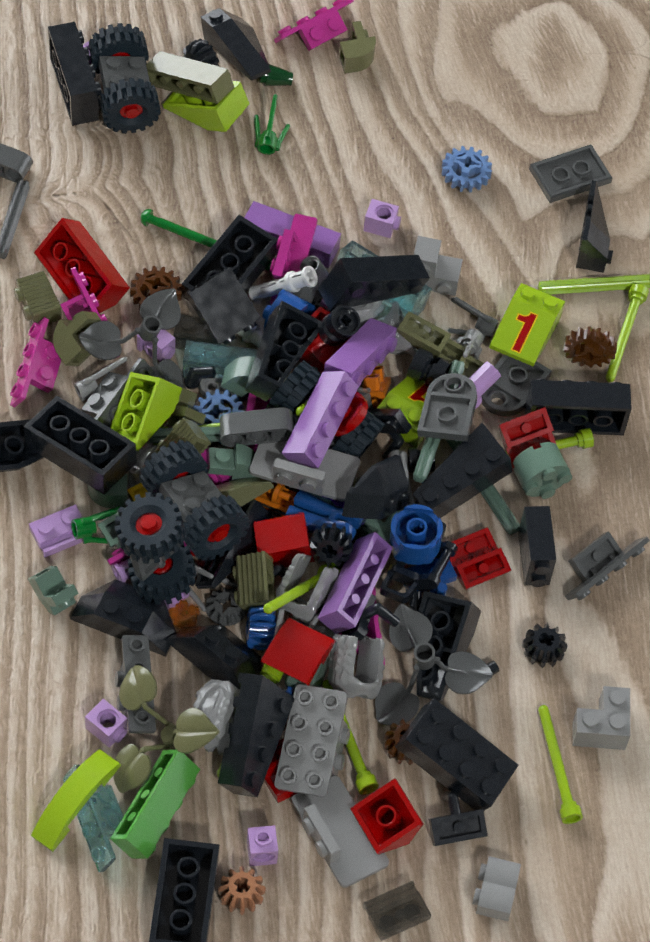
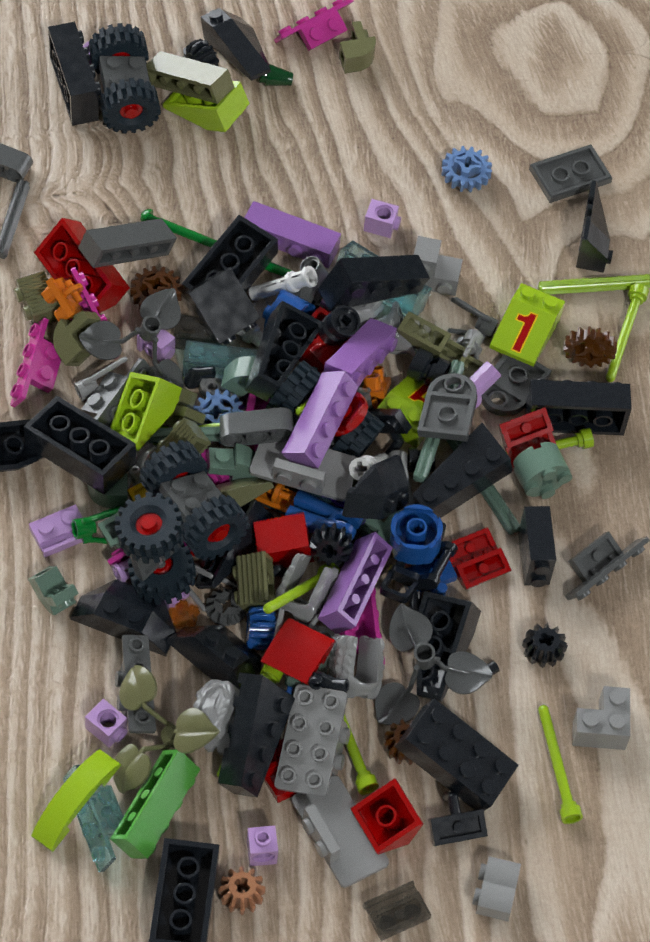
(67, 296): none -> orange hips
(127, 242): none -> dark grey brick
(268, 142): green plant -> none
(293, 247): dark pink bracket -> none
(322, 680): none -> black arm
(367, 461): none -> white pin
(369, 611): black plate -> none

